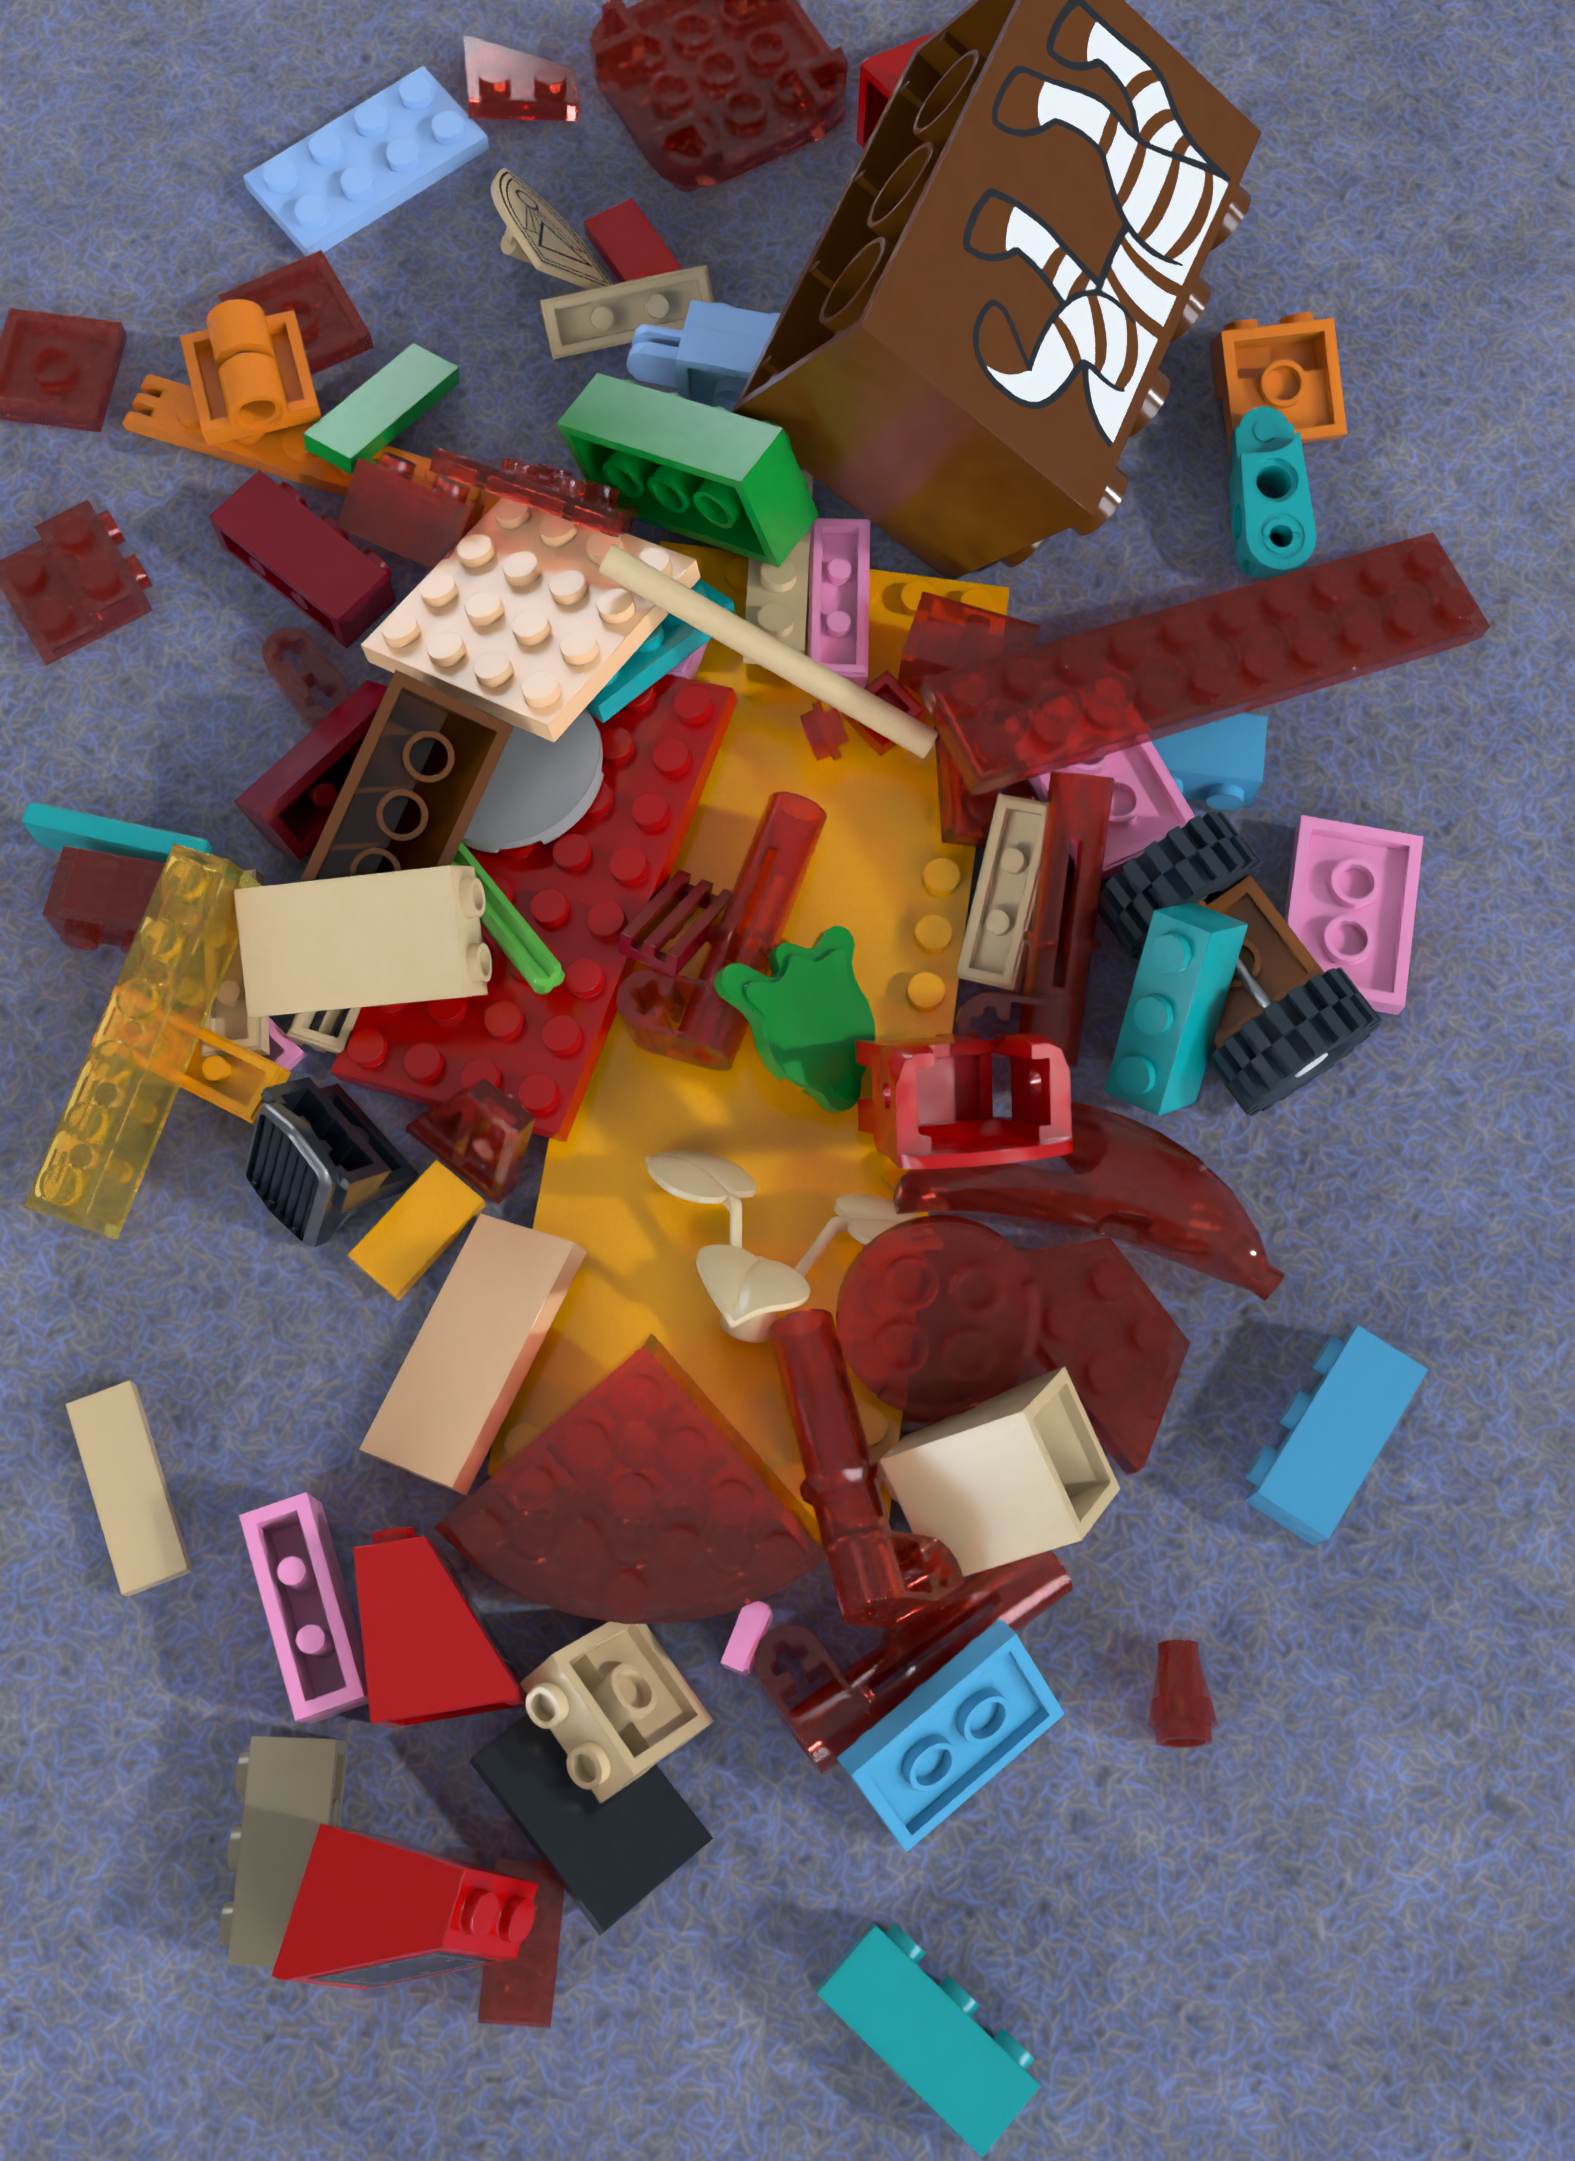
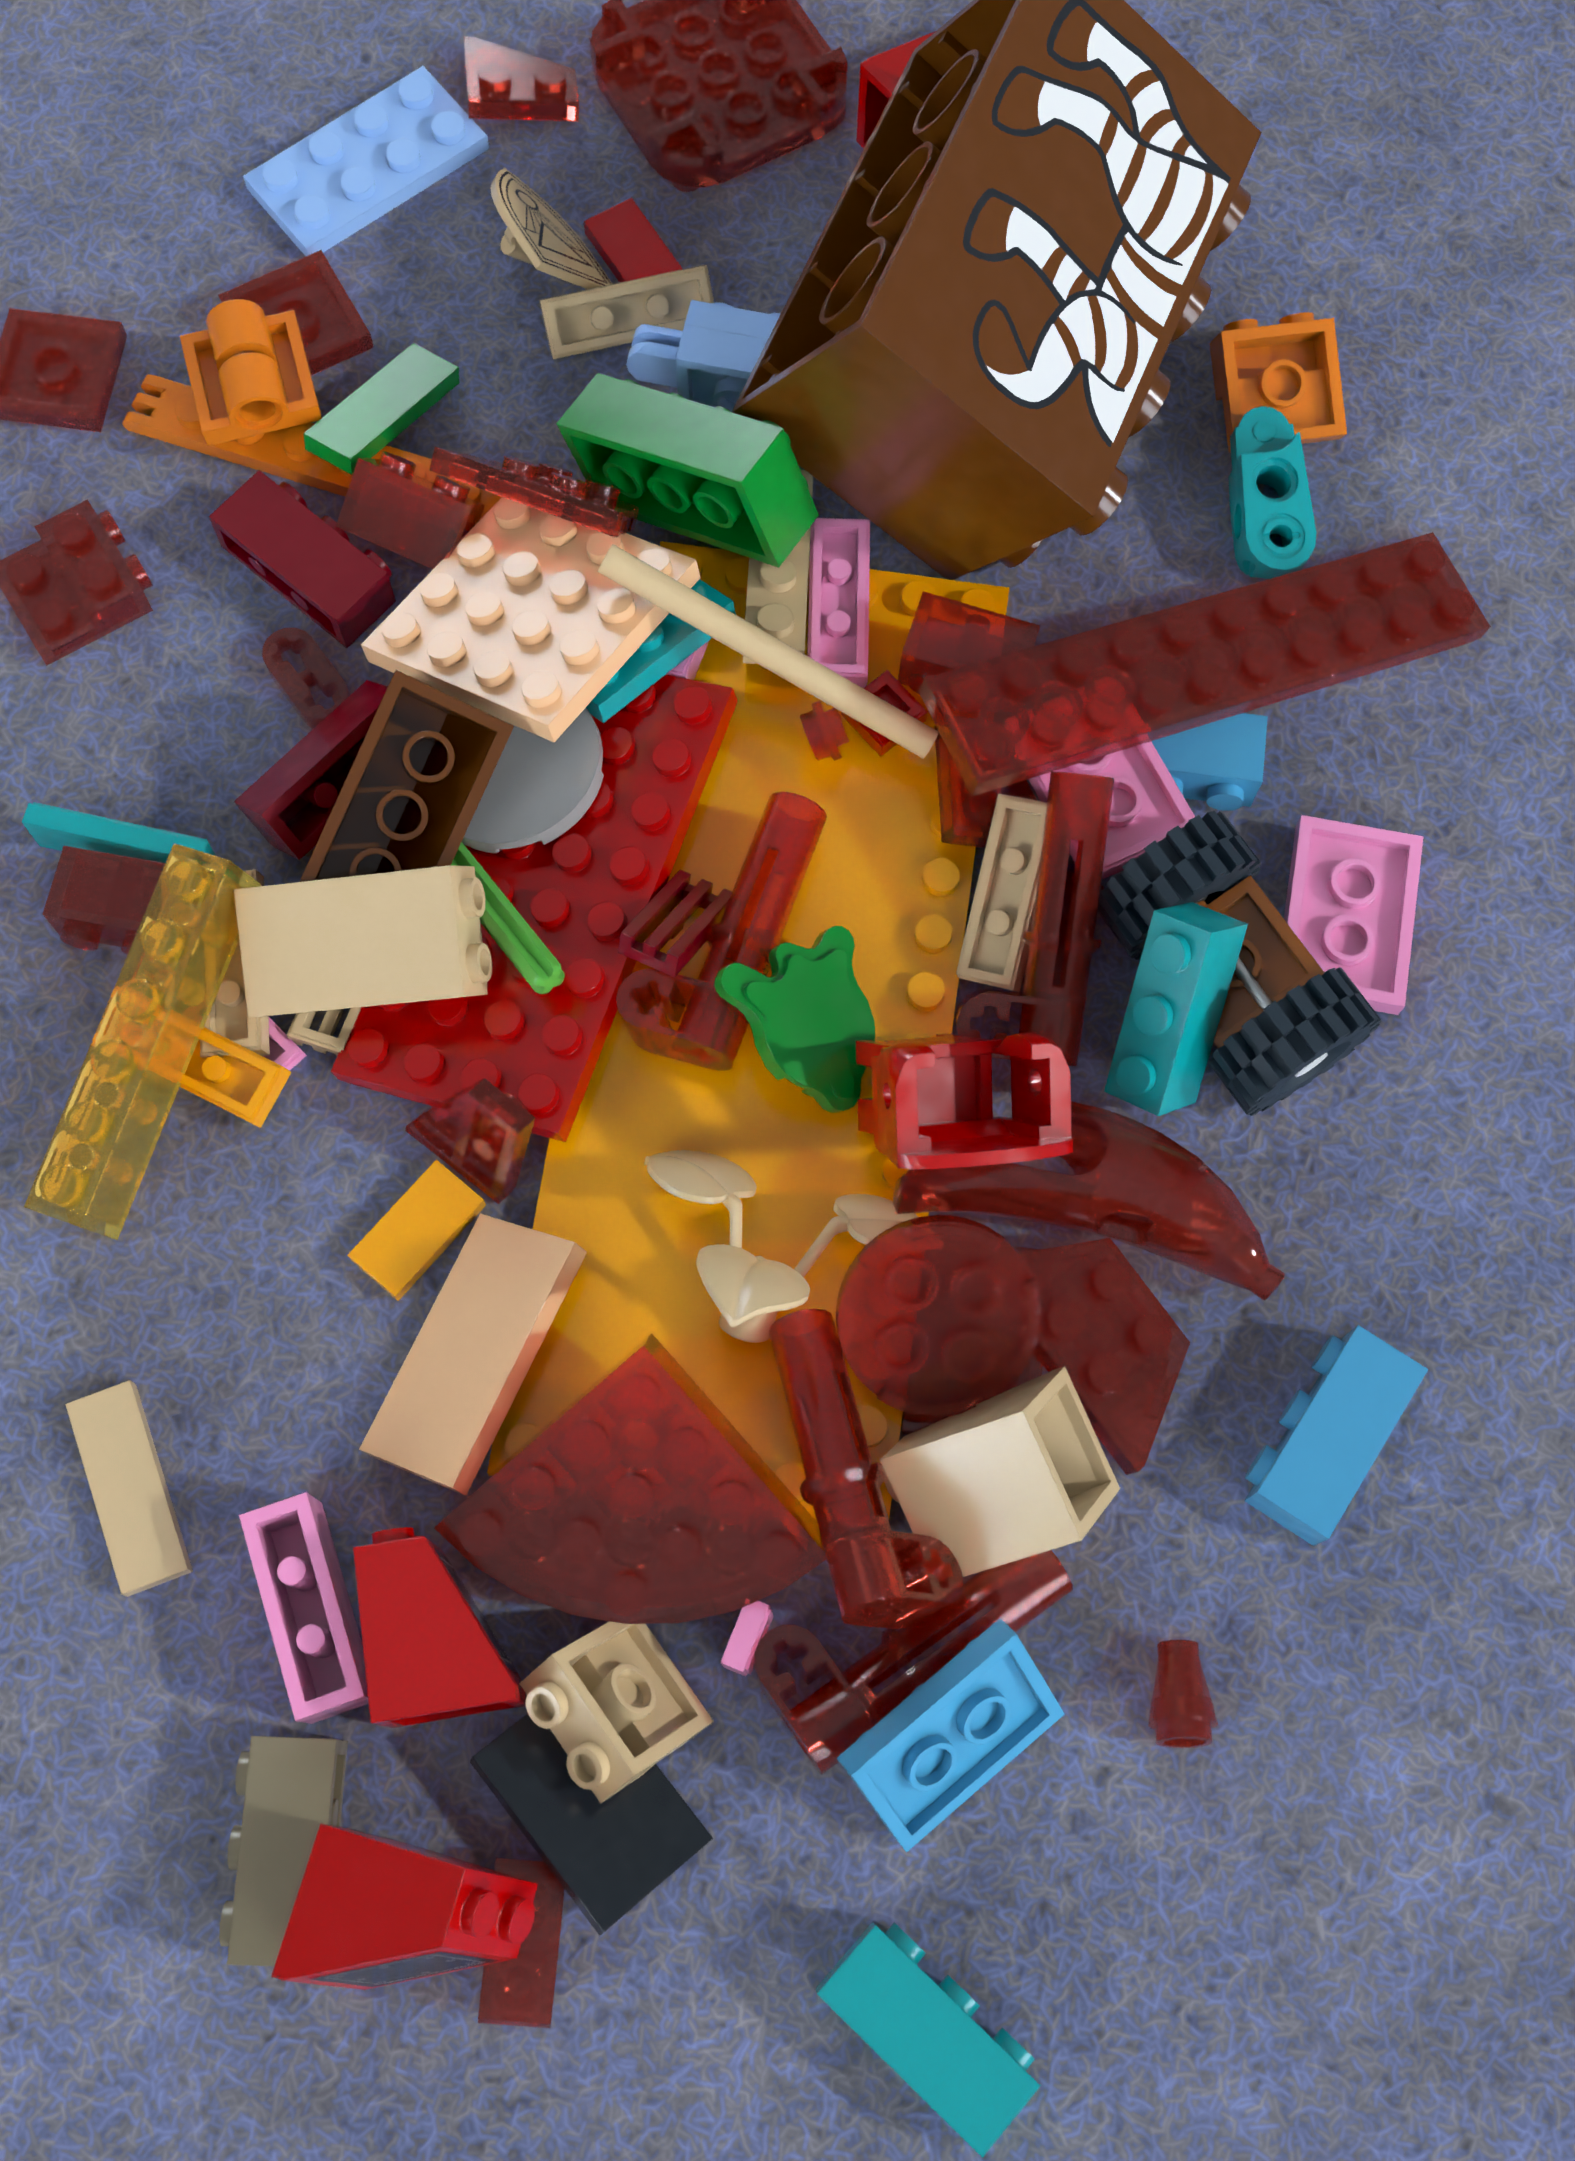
(319, 1159): black piece -> none

